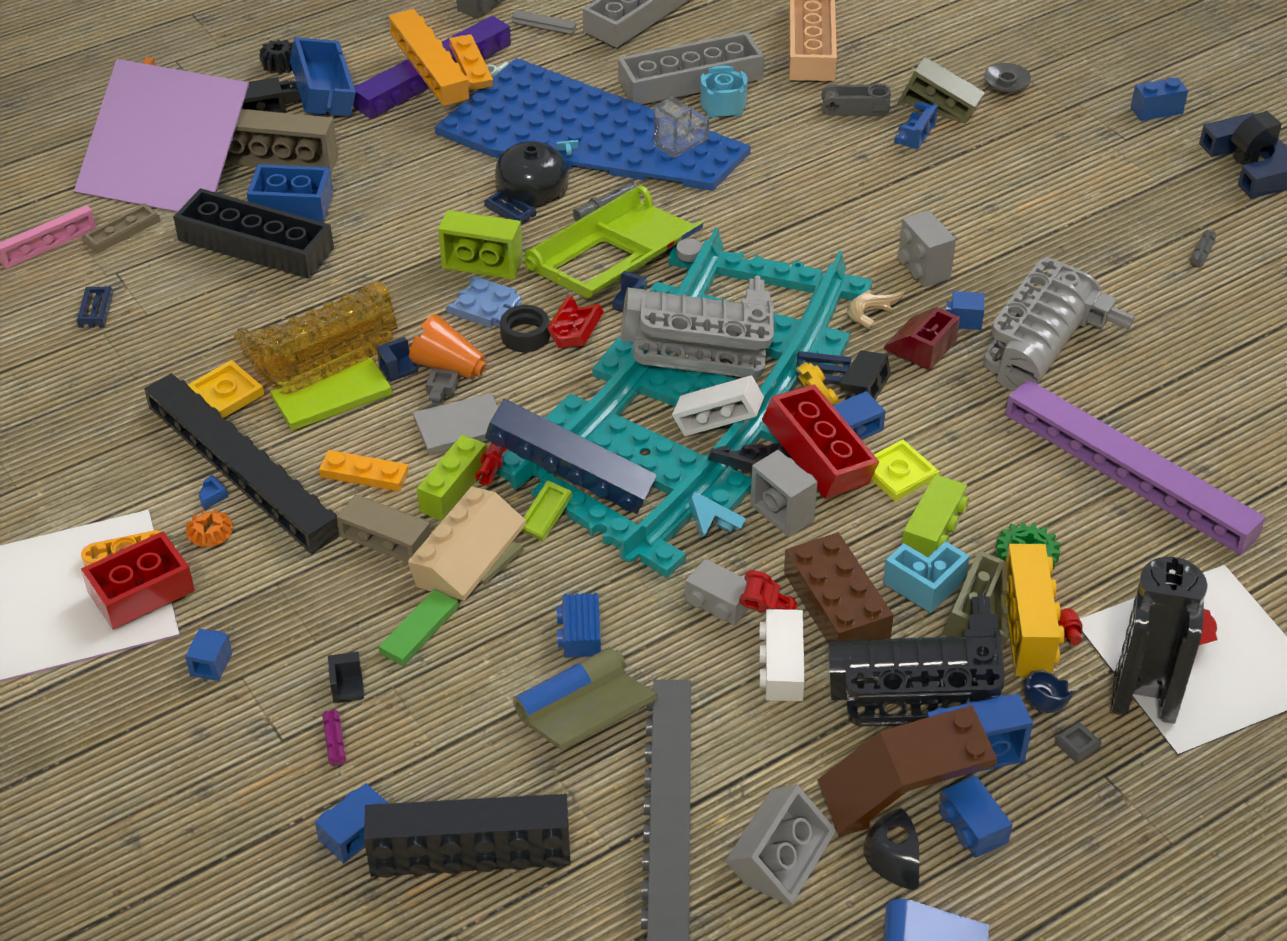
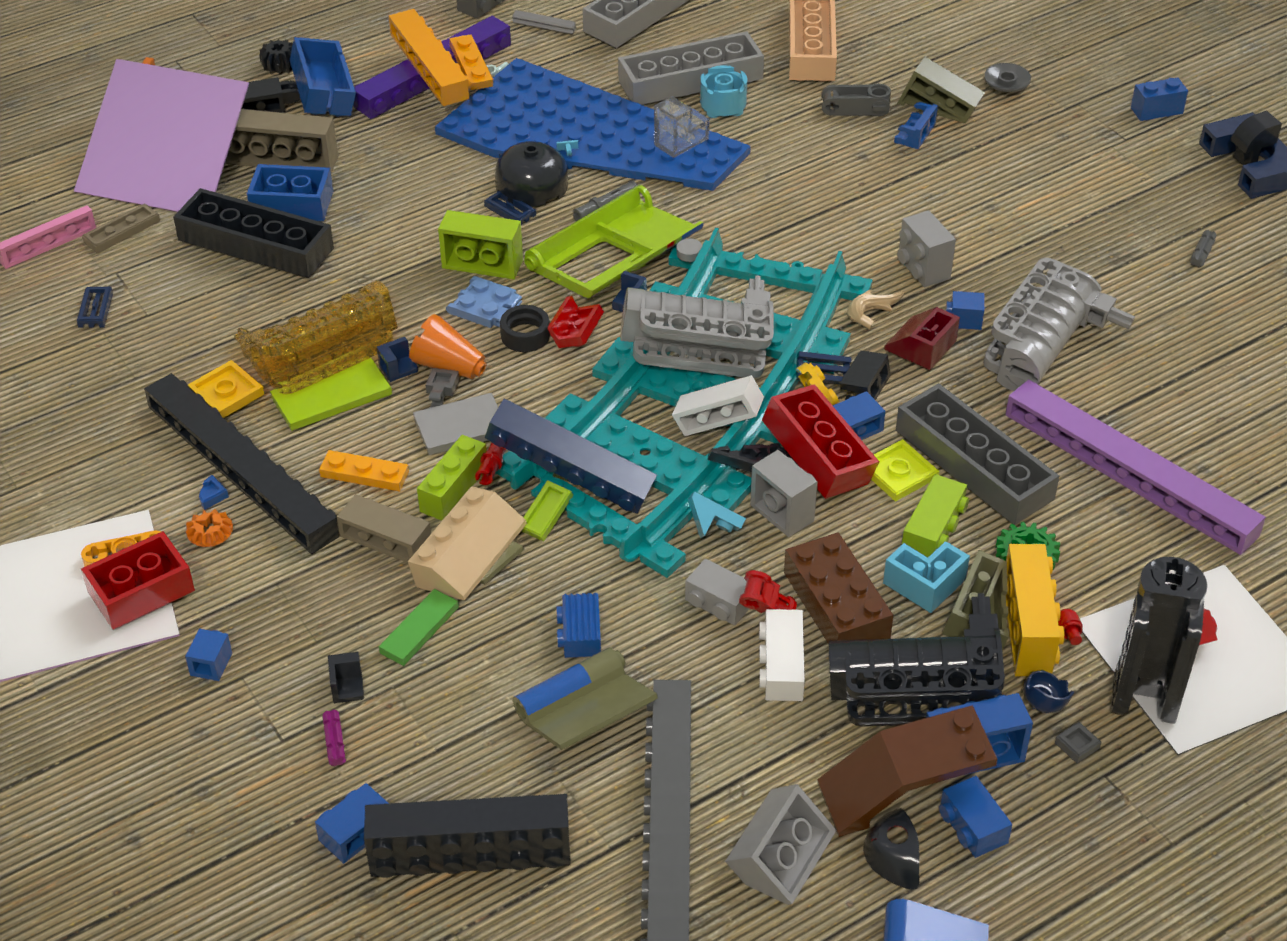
(977, 453): none -> dark grey brick

